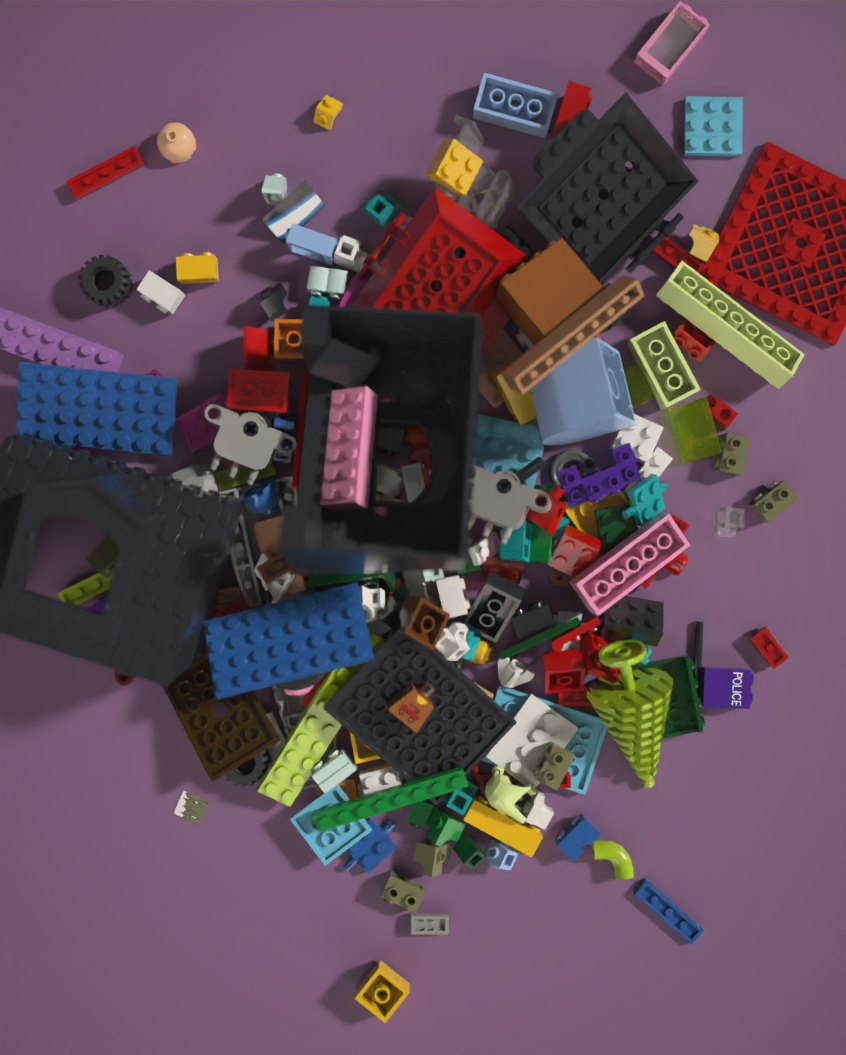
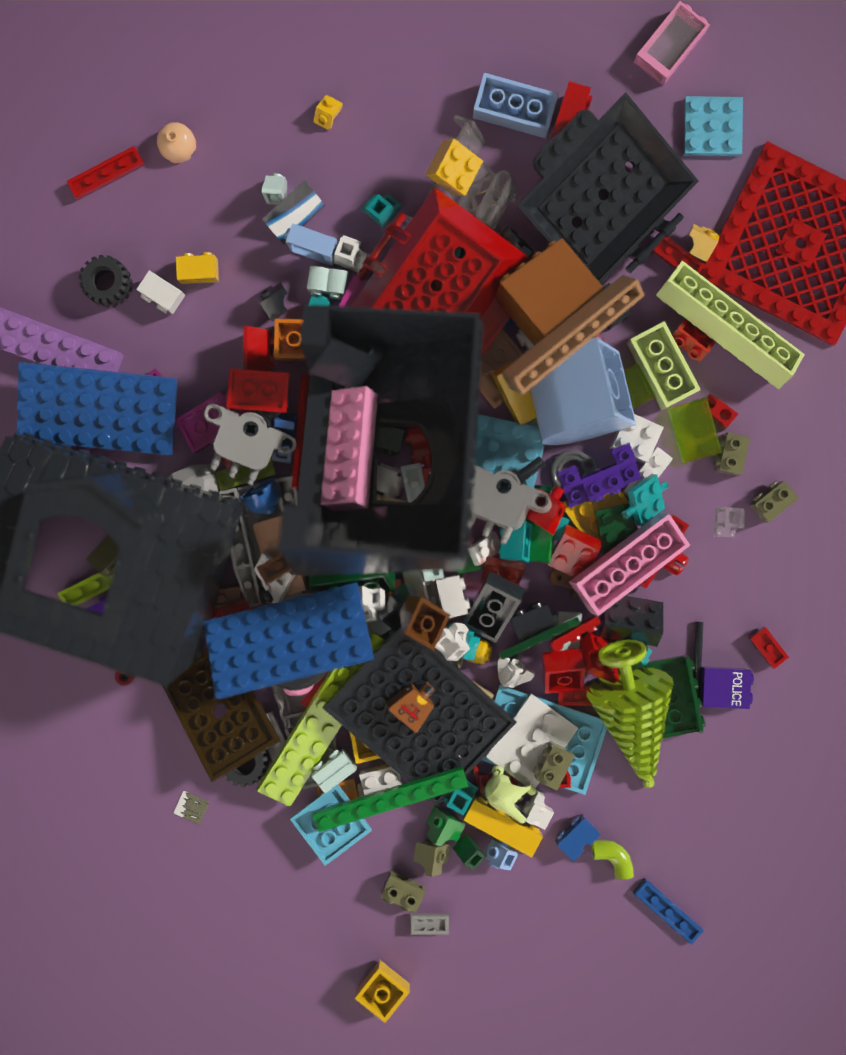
(372, 847): blue plate -> none
(419, 813): dark green brick -> none

